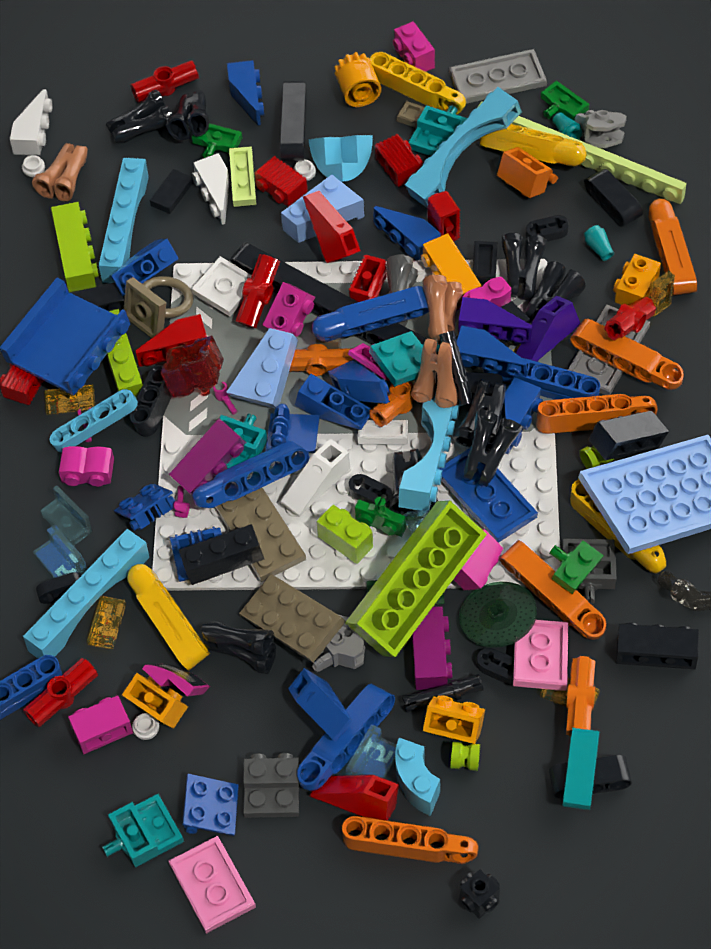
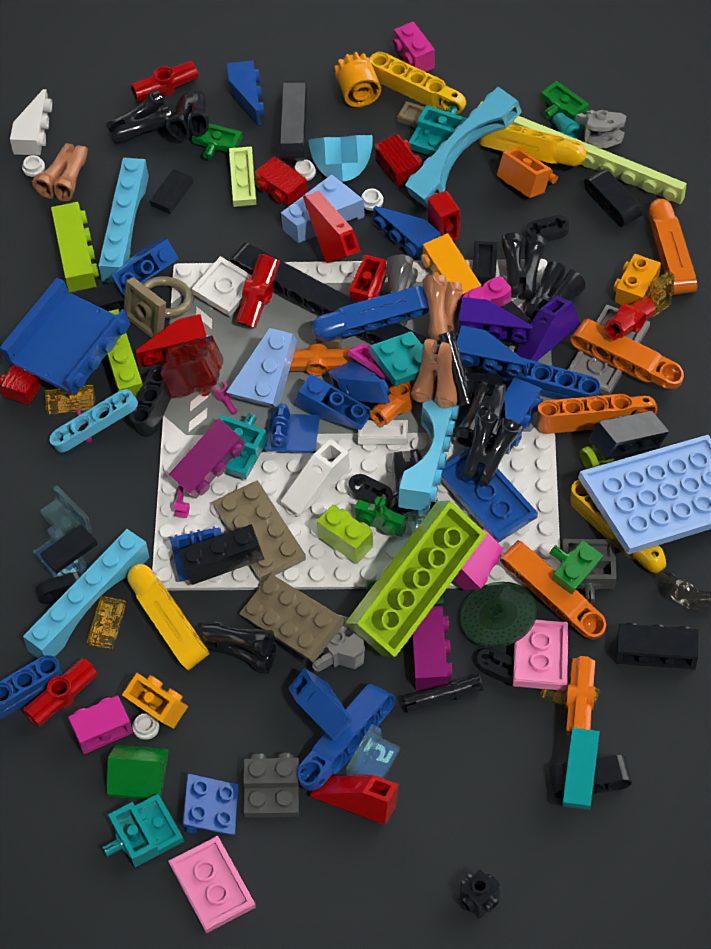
(68, 548): none -> black tile
(86, 465): dark pink brick -> none
(136, 772): none -> green slope
(139, 506): blue hinge -> none
(171, 675): dark pink slope -> none
(214, 180): white slope -> none
(261, 475): blue piece -> none
(289, 309): dark pink brick -> none
(372, 198): none -> white plate
(397, 832): orange piece -> none
(414, 778): medium azure brick -> none
(454, 719): light orange brick -> none
(465, 756): lime wheel -> none
(509, 72): light grey tile -> none
(598, 241): teal cone -> none

